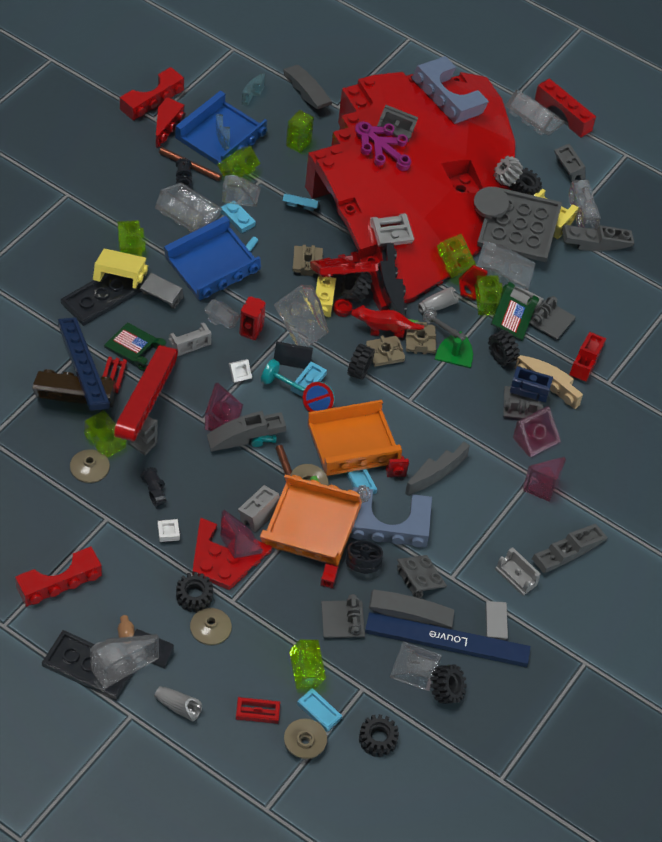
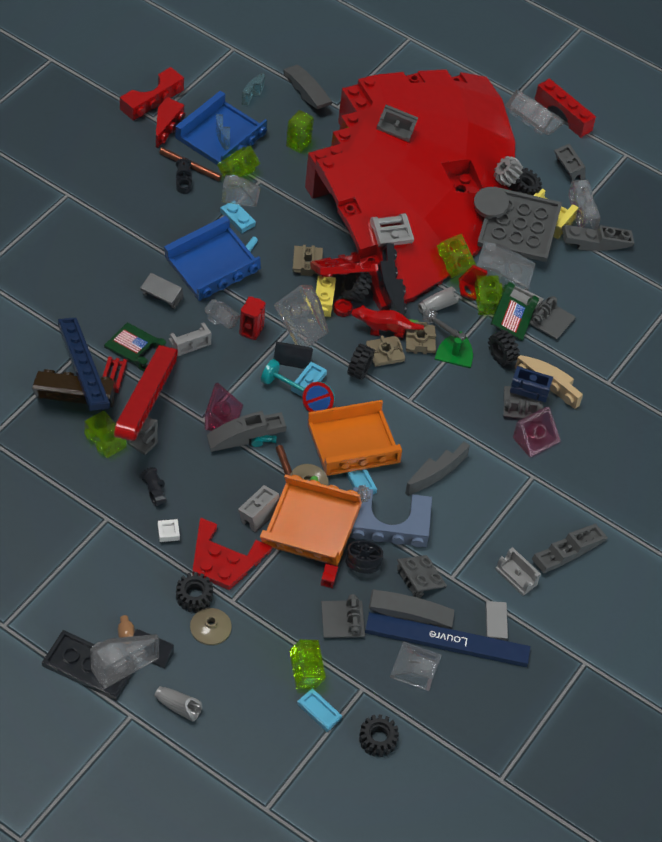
(35, 586): red arch -> none
(92, 471): dark tan dish -> none
(99, 297): black tile -> none
(121, 265): light yellow panel -> none
(130, 237): clear neon green brick -> none
(187, 207): clear slope -> none
(238, 537): clear pink slope -> none
(240, 370): white plate -> none
(257, 713): red tile -> none
(293, 200): medium azure plate -> none
(305, 730): dark tan dish -> none
(366, 132): magenta plant -> none
(397, 467): red bracket -> none
(448, 684): black tyre -> none
(457, 107): sand blue arch -> none
(544, 478): clear pink slope -> none
(587, 356): red slope -> none

